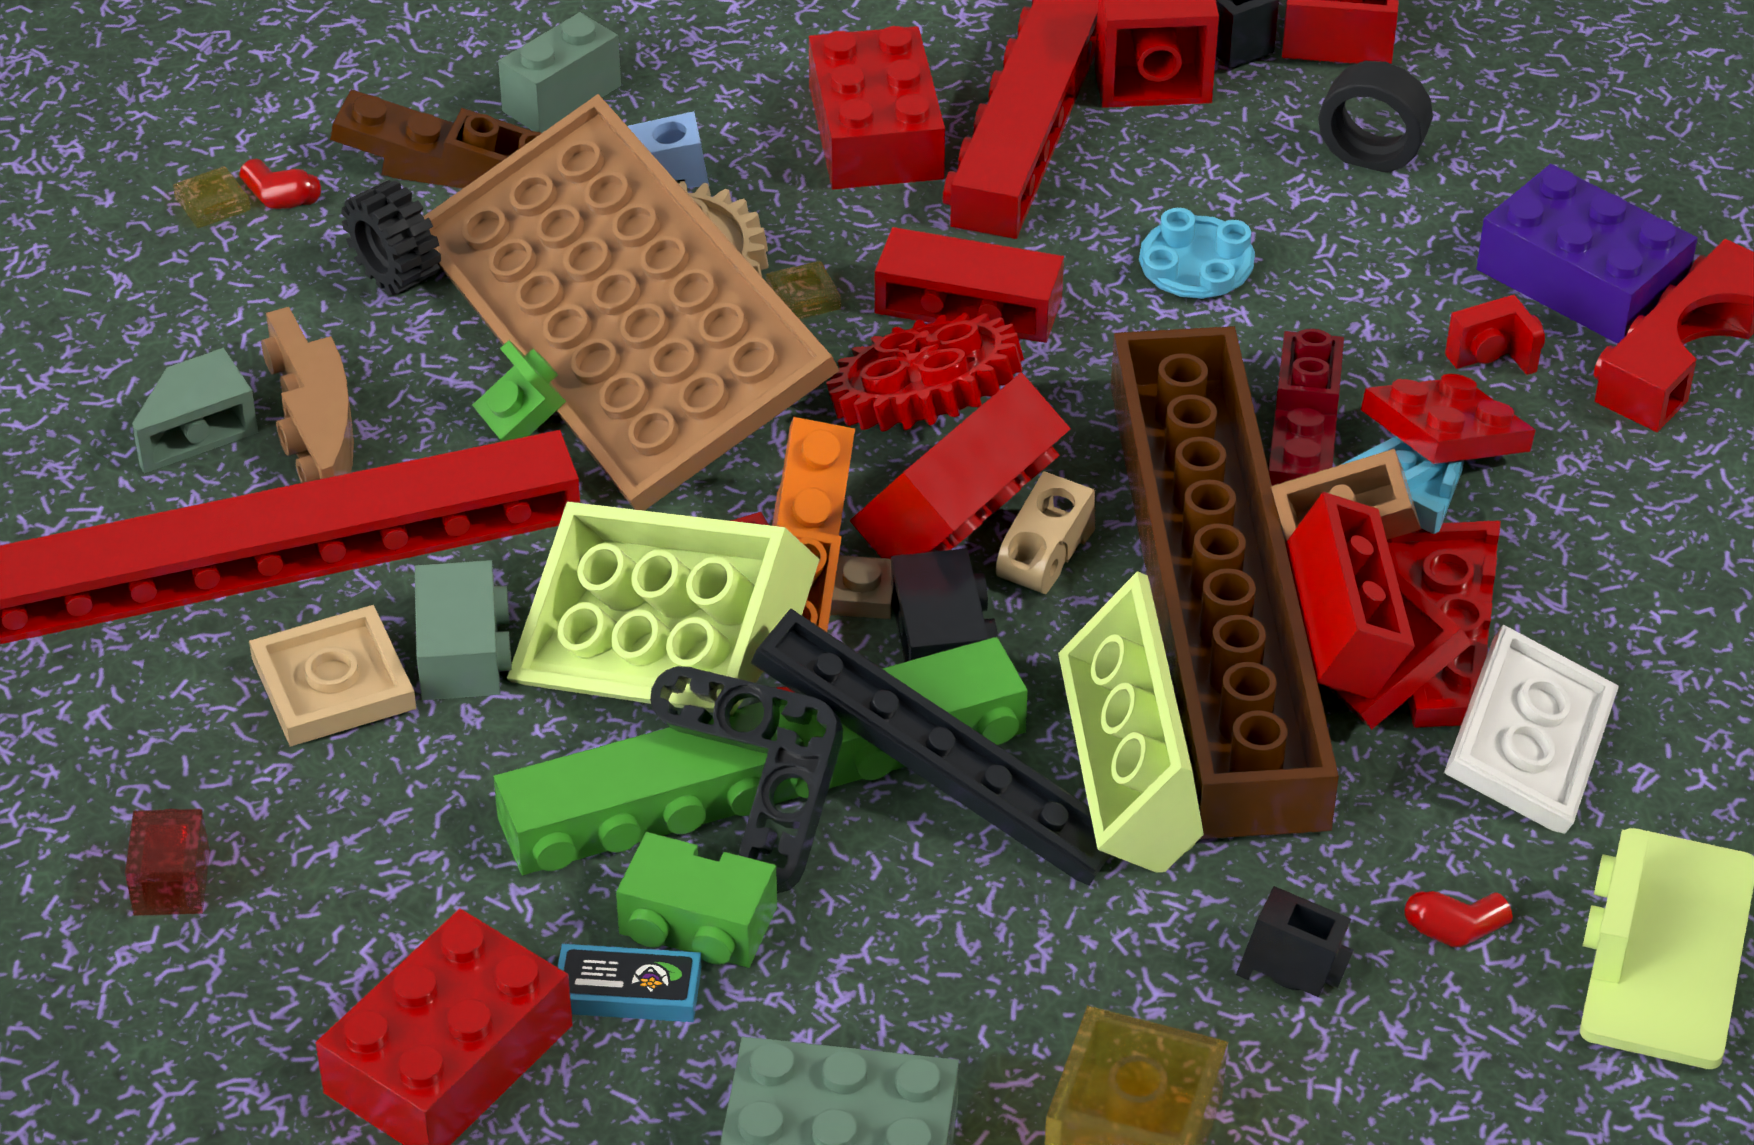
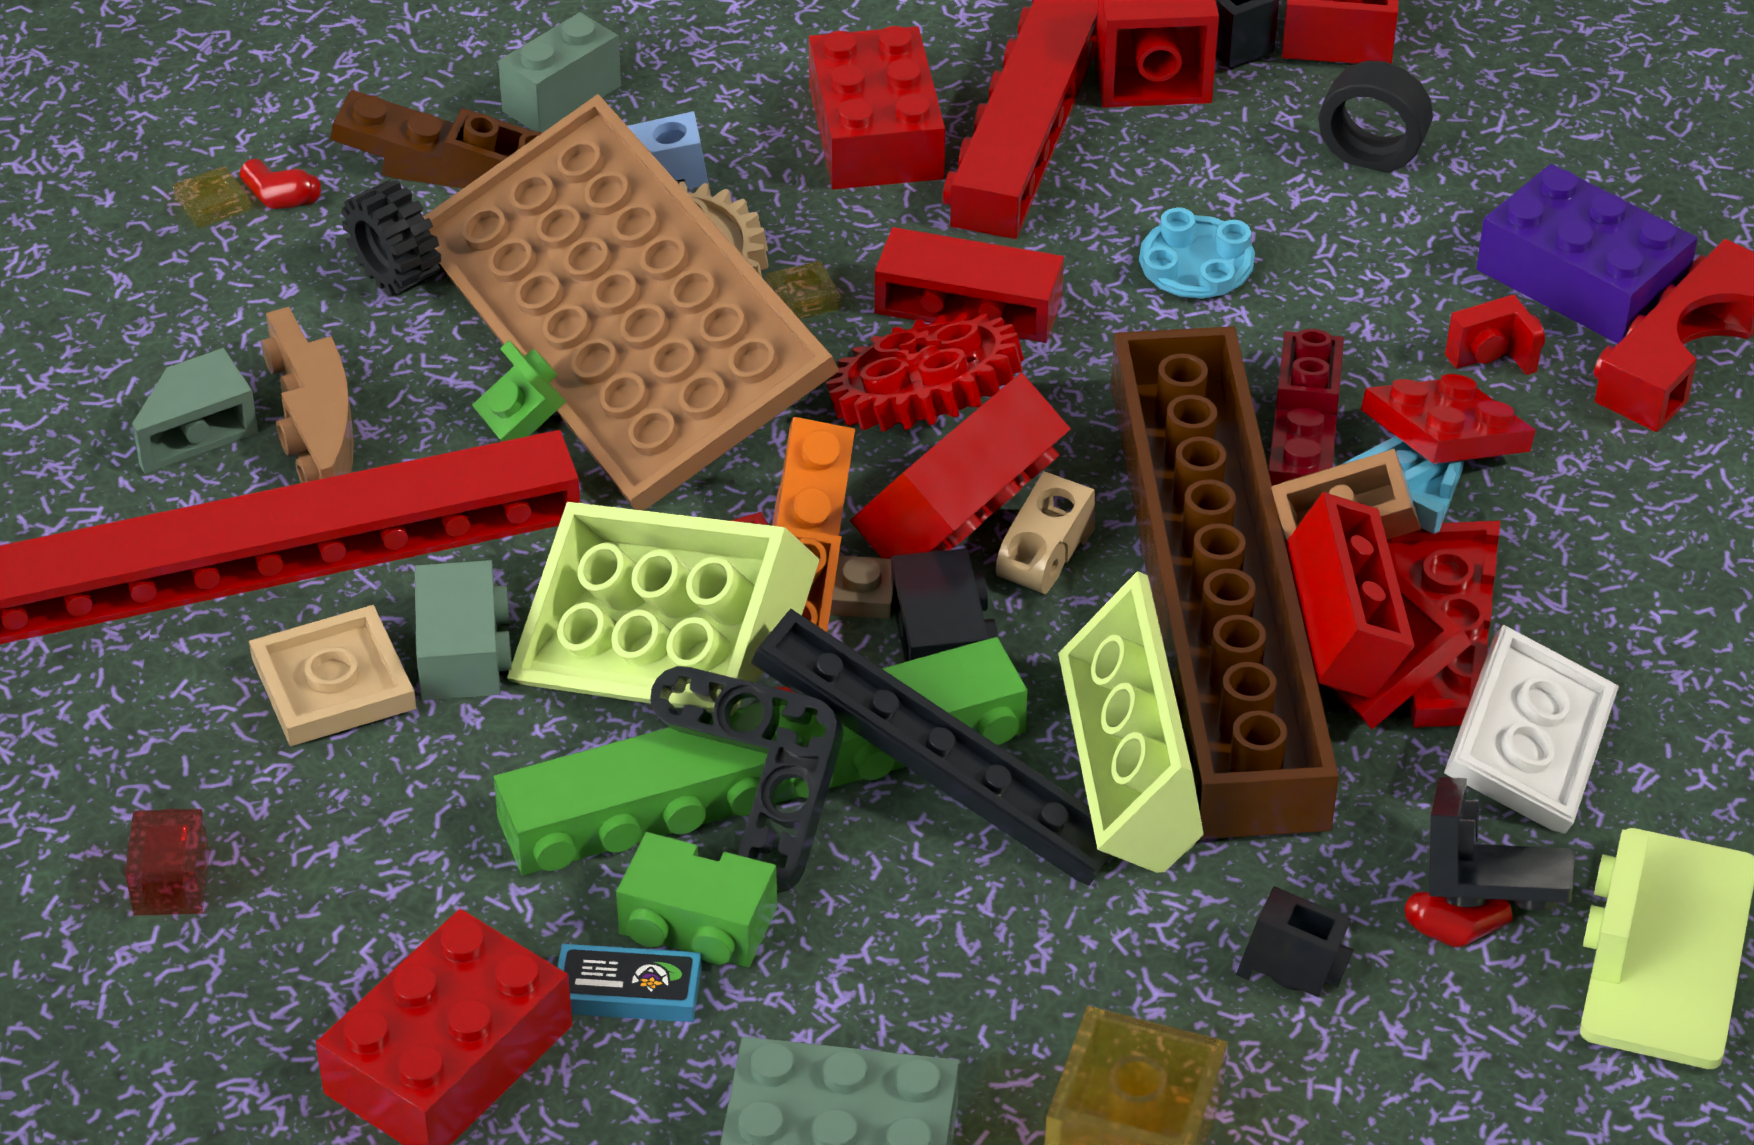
(1477, 872): none -> black bracket

